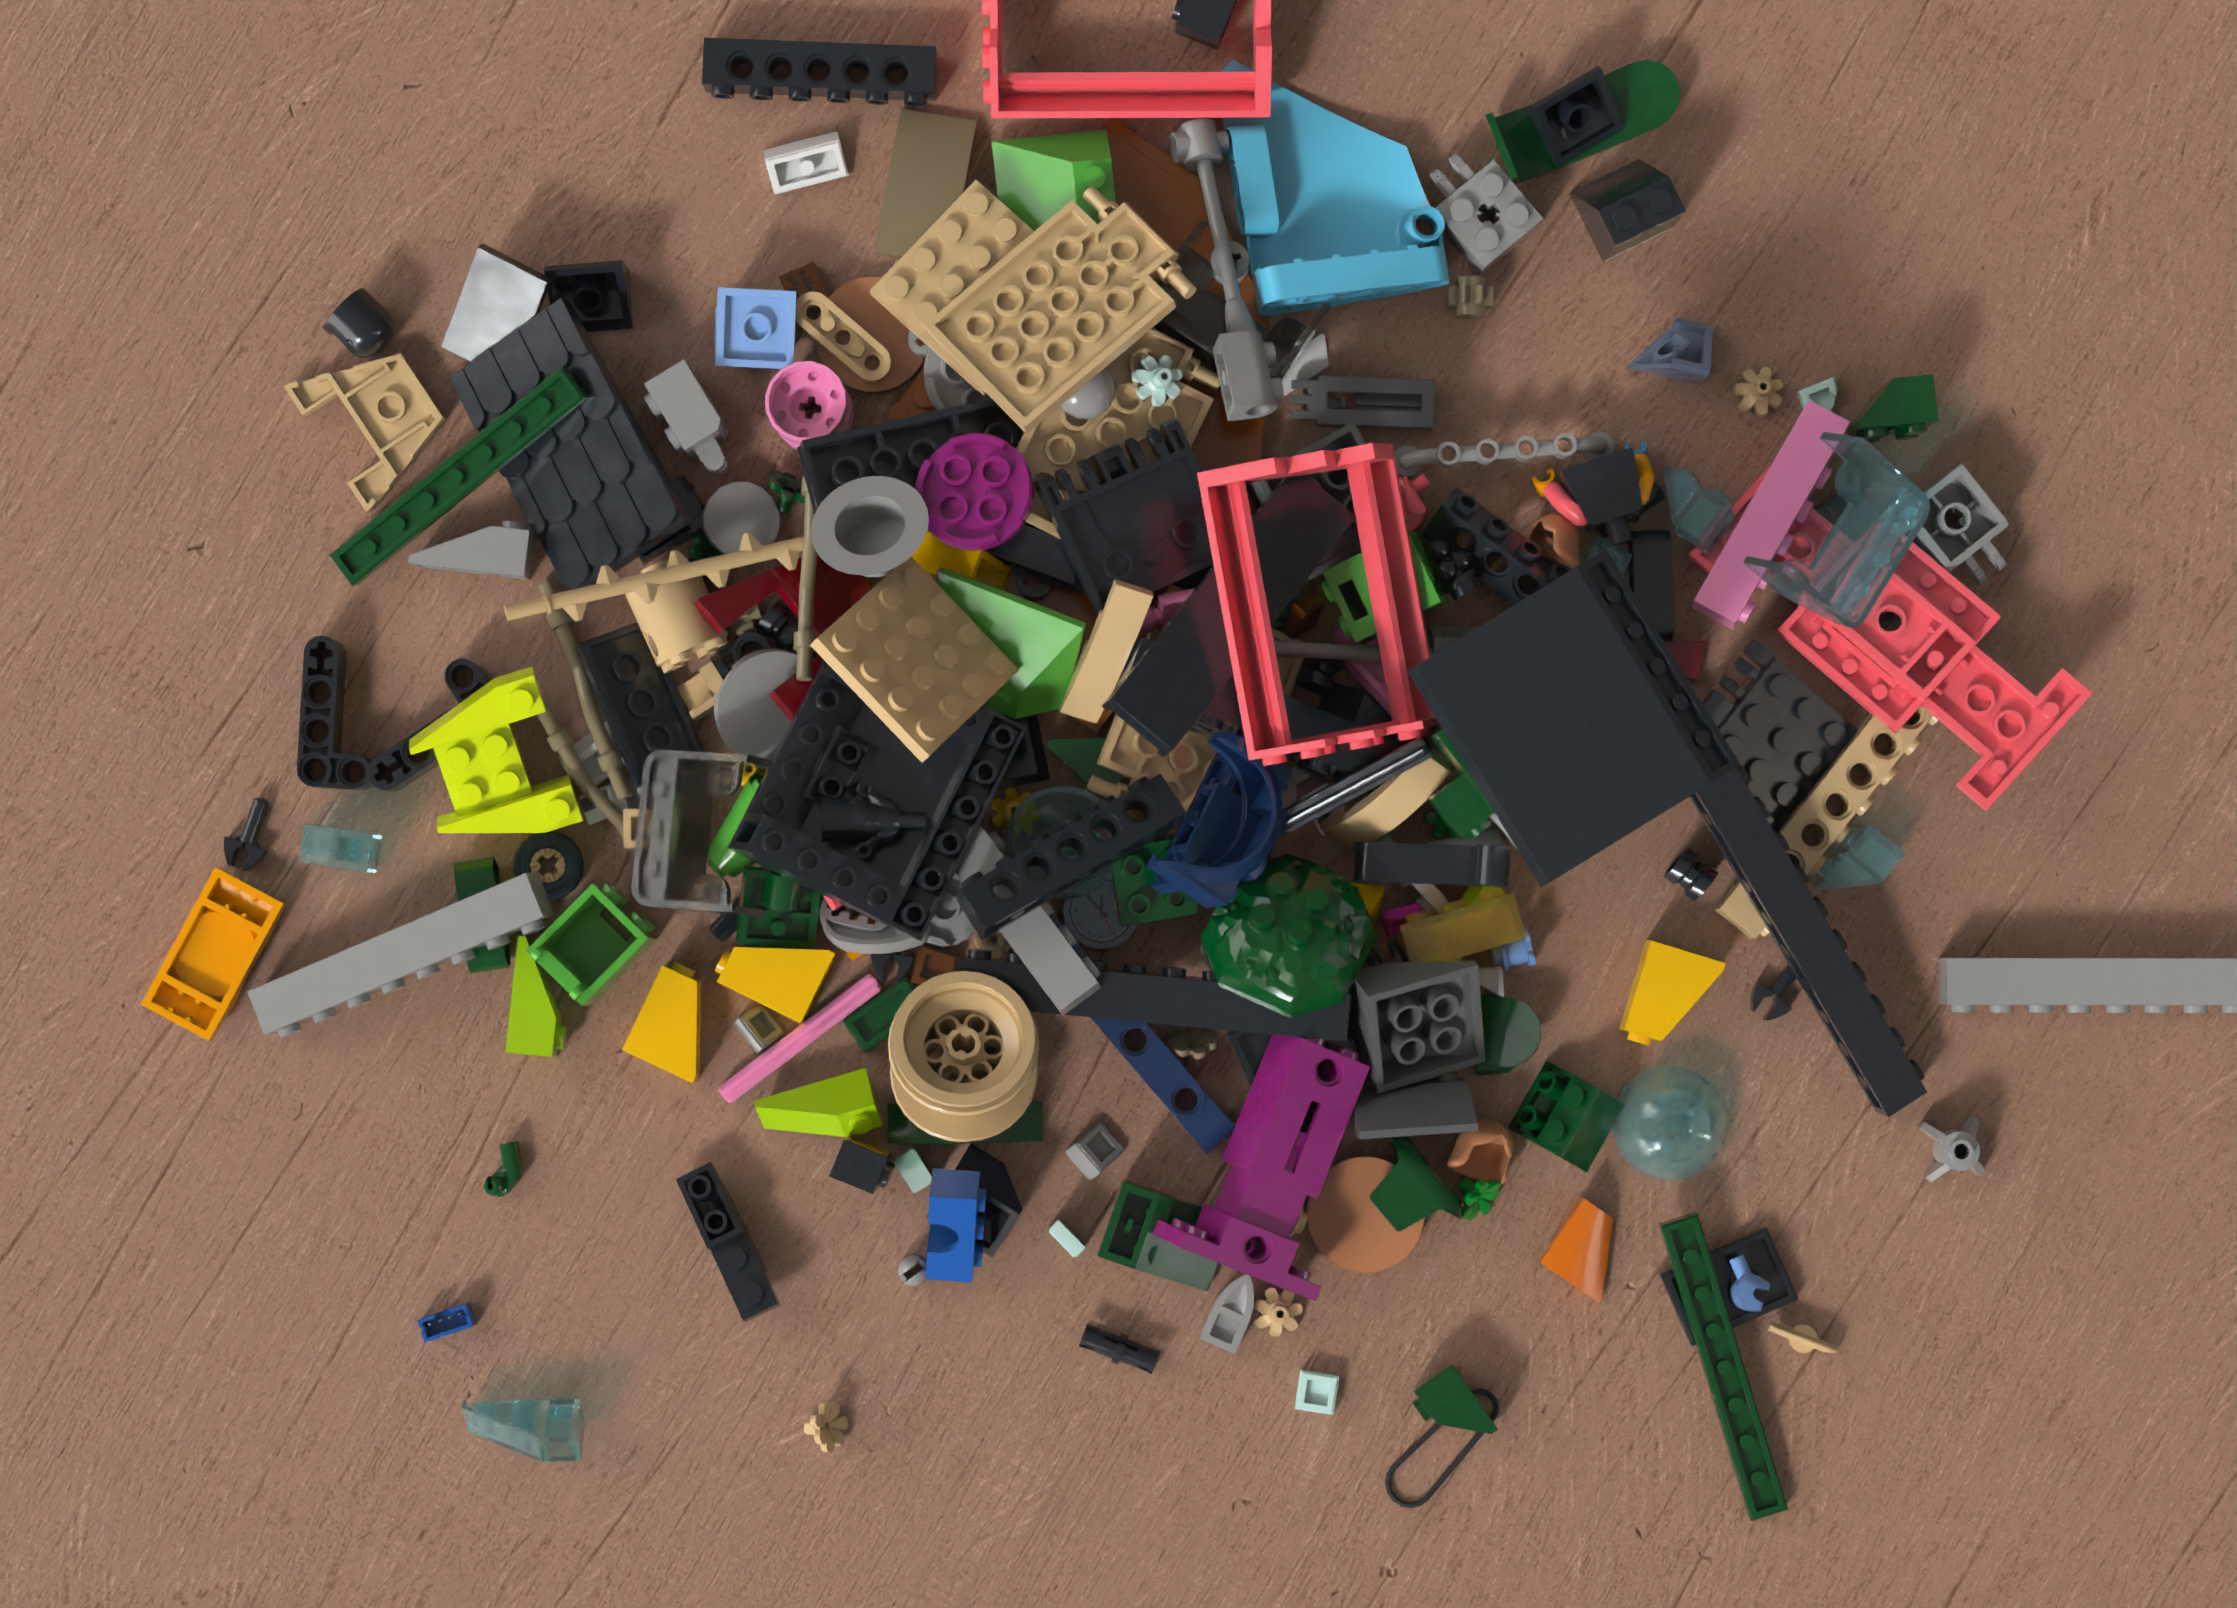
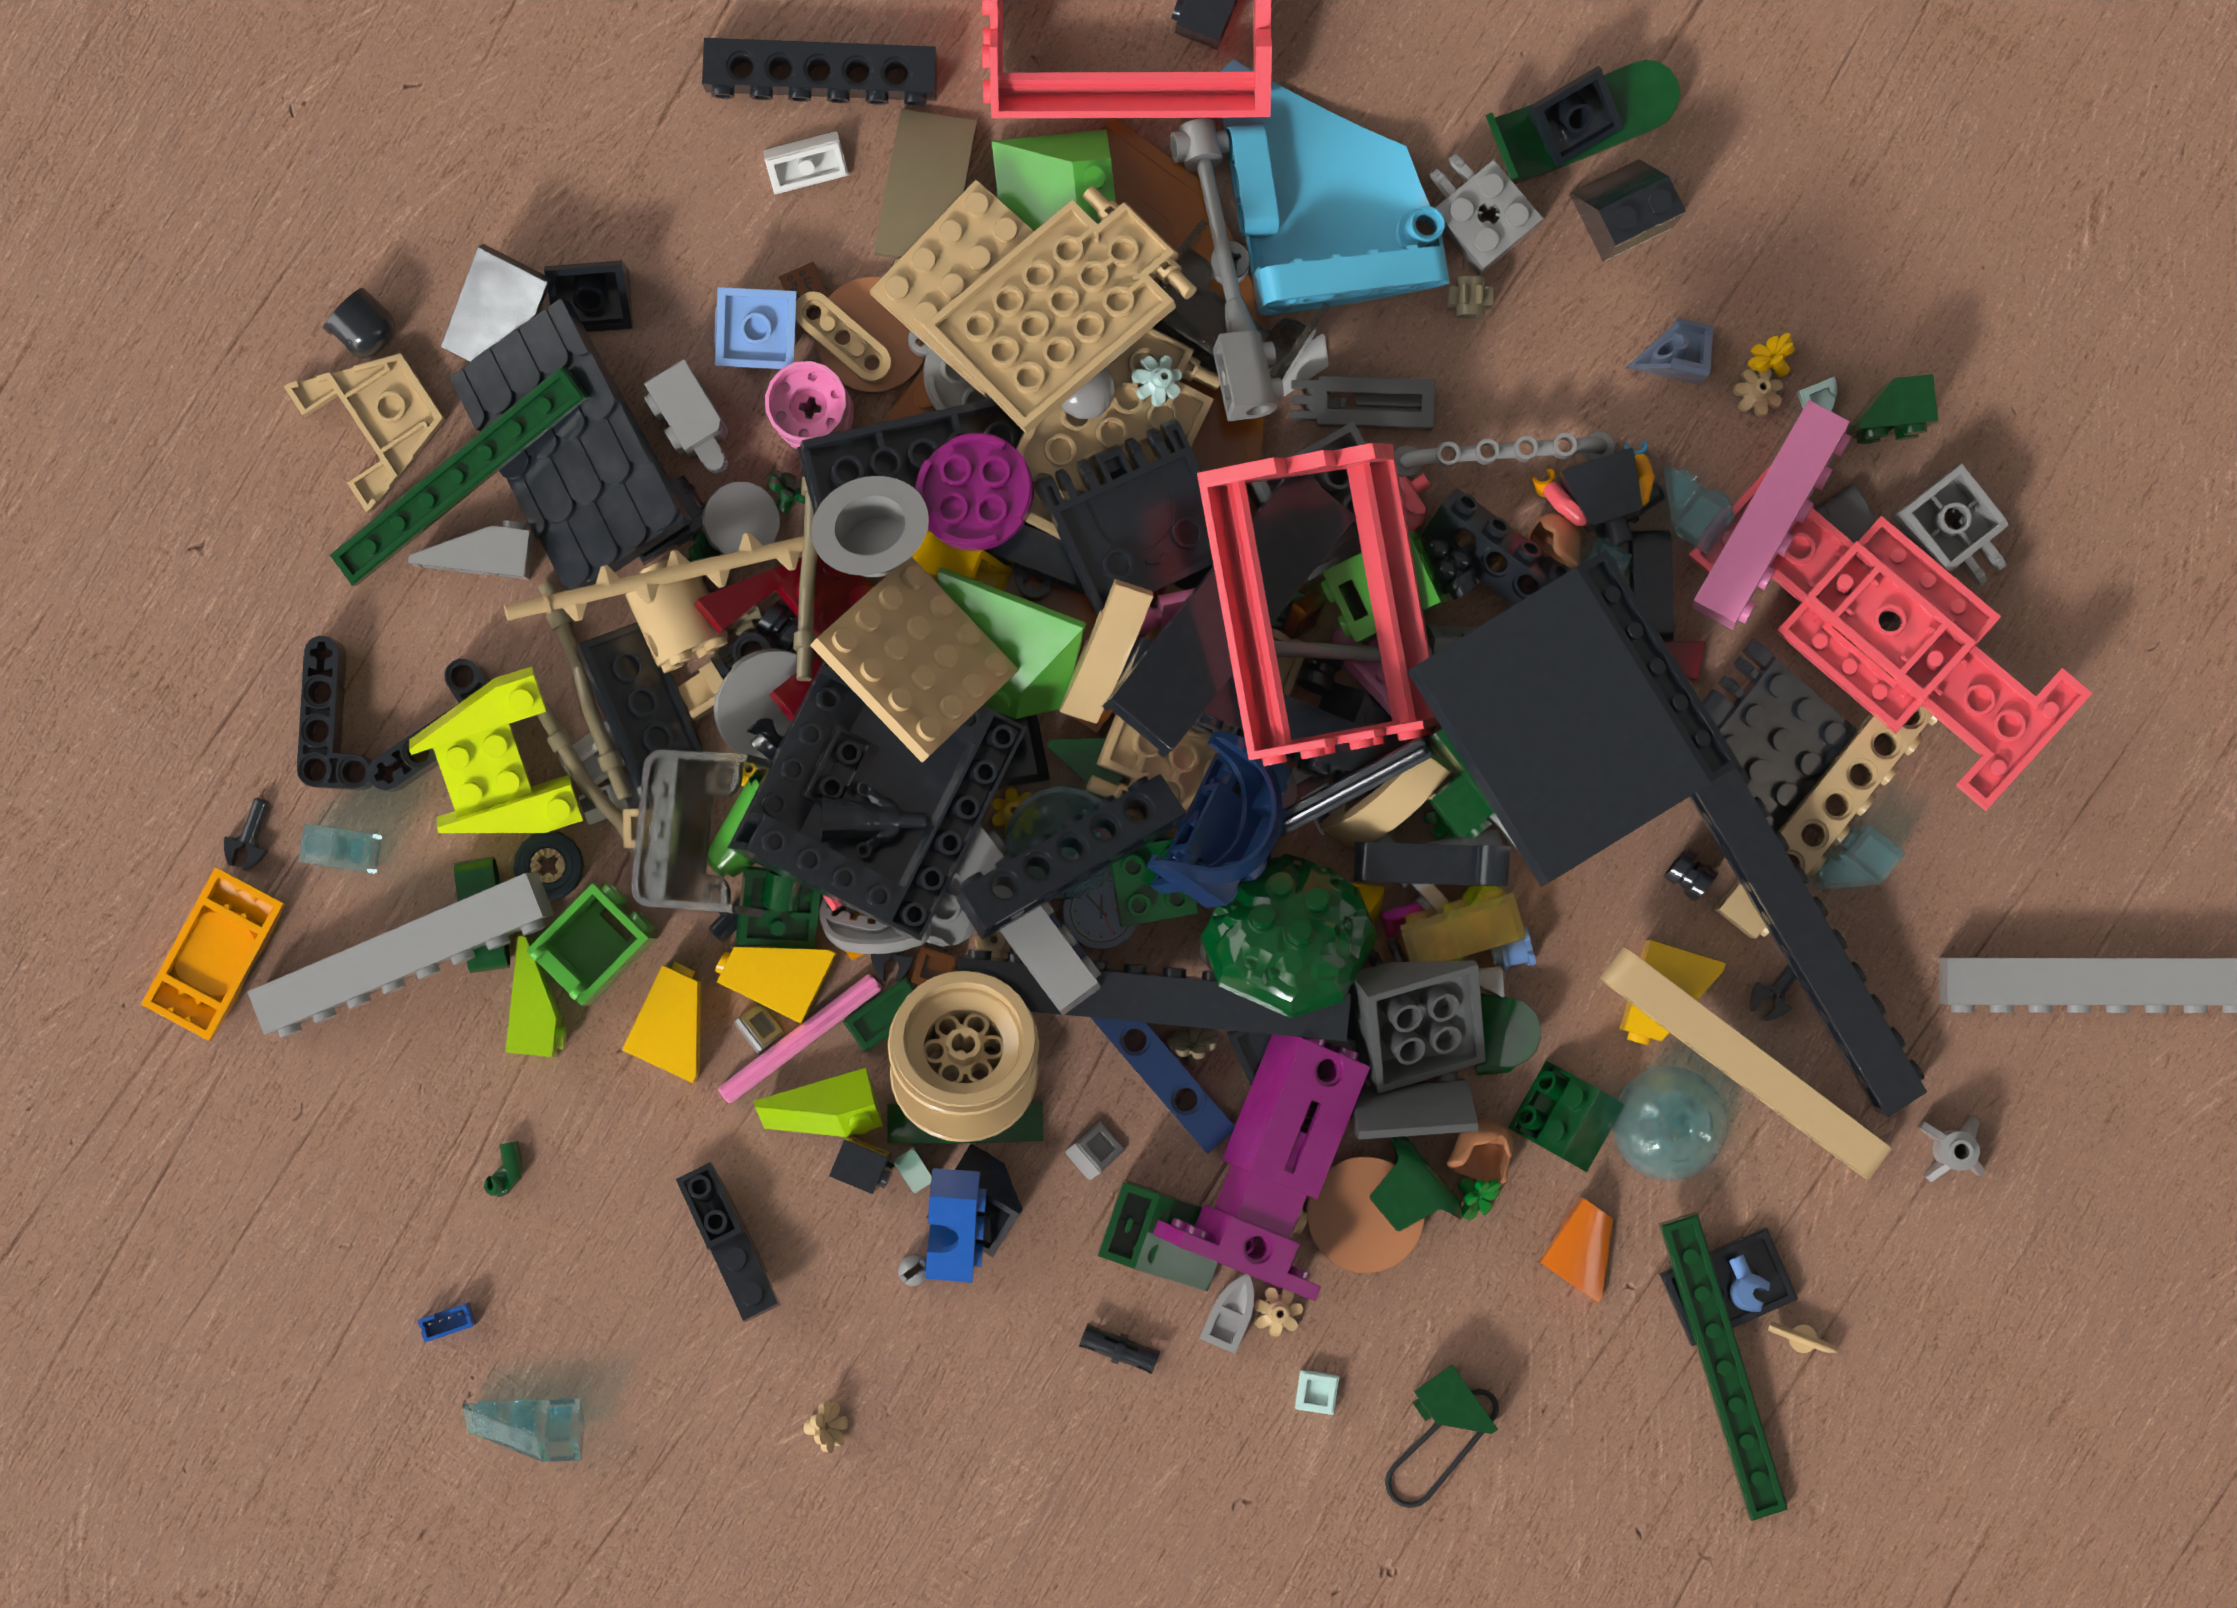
(767, 738): none -> black bar
(1066, 1237): light aqua tile -> none
(1745, 1063): none -> tan beam
(1772, 355): none -> yellow plant
(1863, 545): clear light blue windscreen -> none

